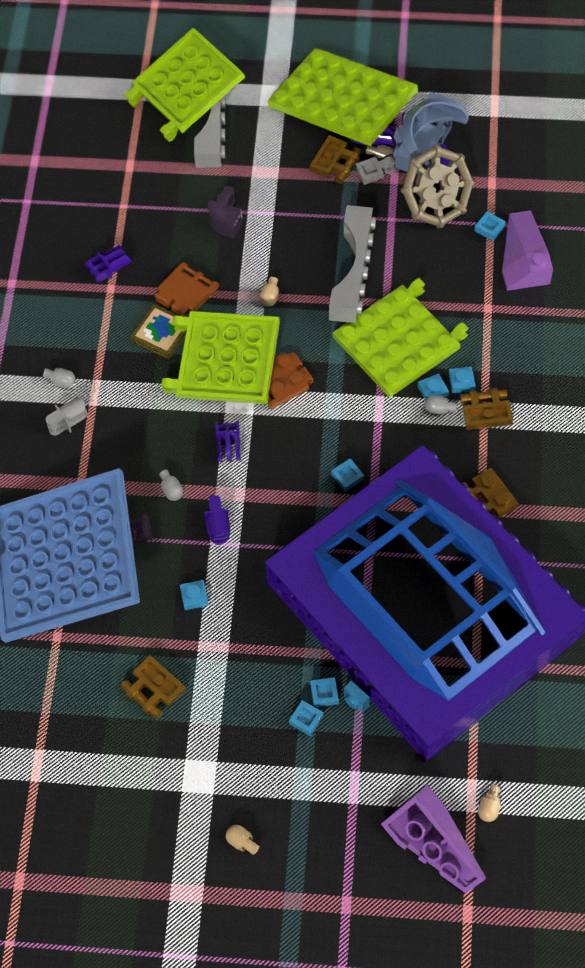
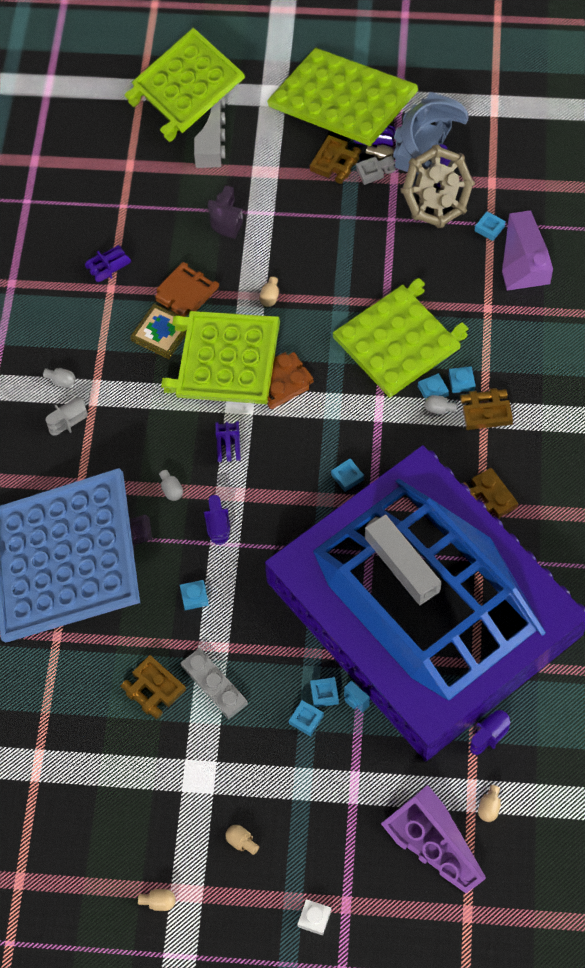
(158, 899): none -> tan cylinder
(214, 683): none -> light grey plate
(314, 917): none -> white plate
(346, 295): light grey arch -> none
(402, 559): none -> light grey brick
(490, 732): none -> dark purple arm

